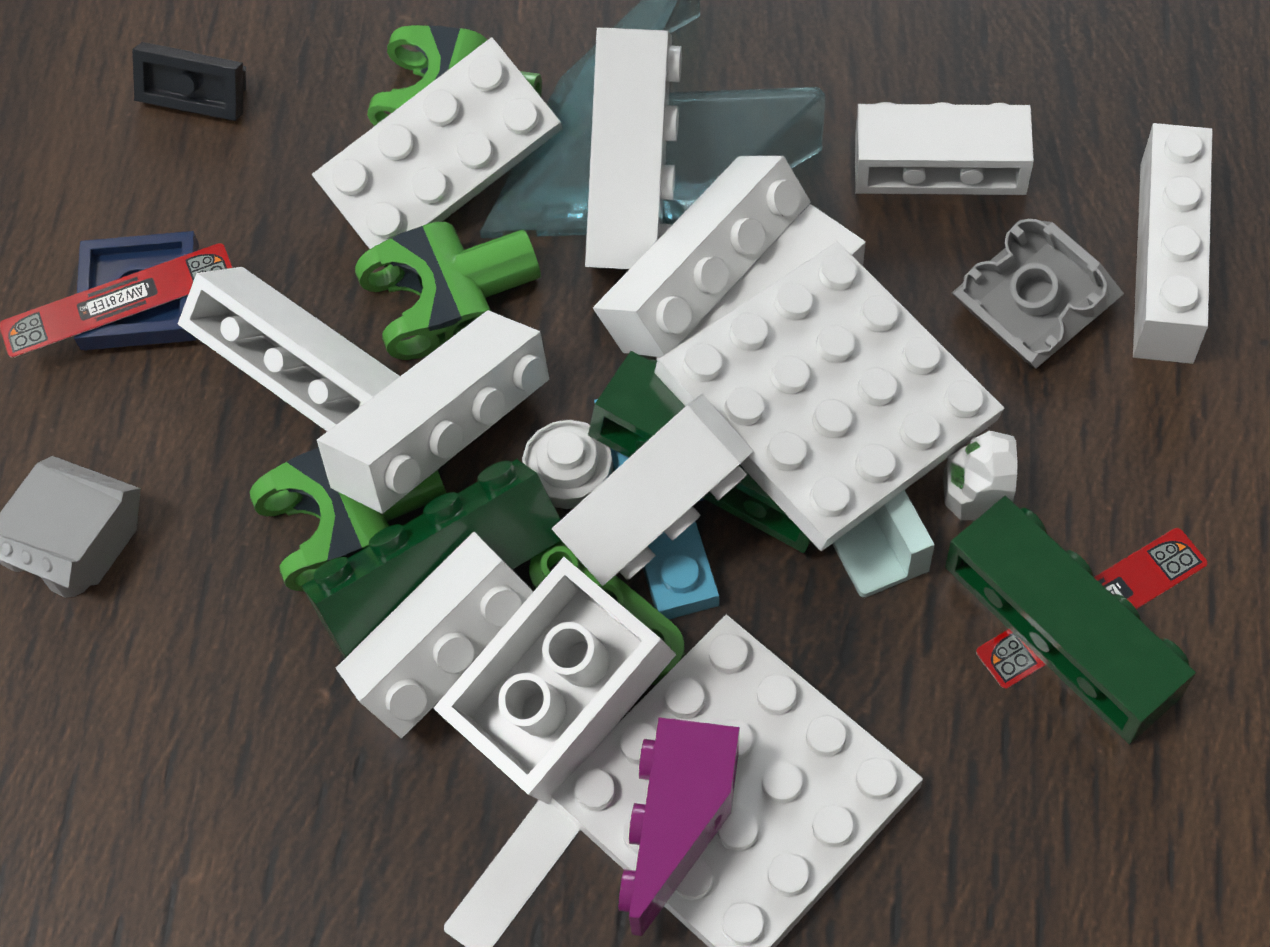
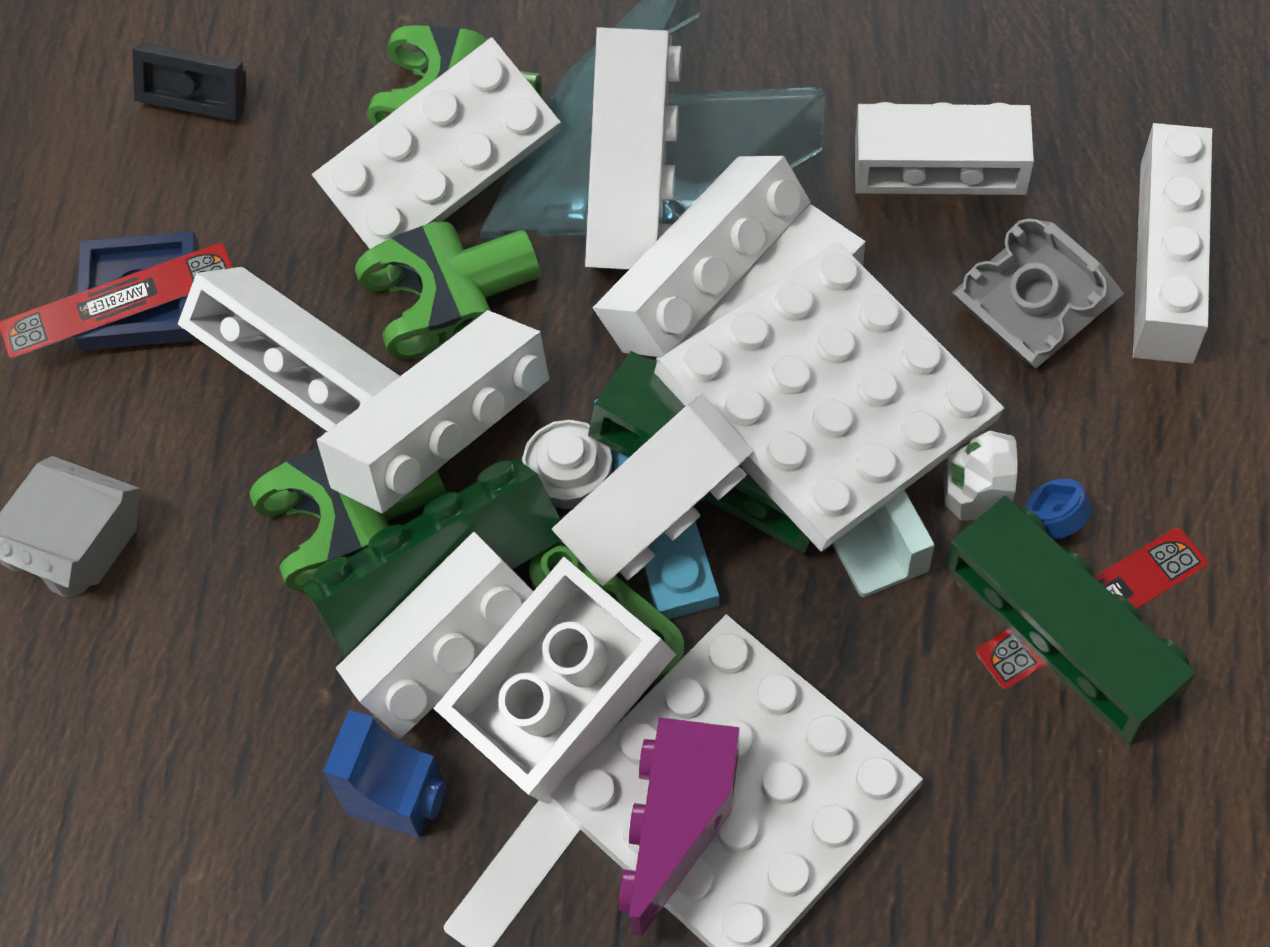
(383, 777): none -> blue arch
(1061, 507): none -> blue tile

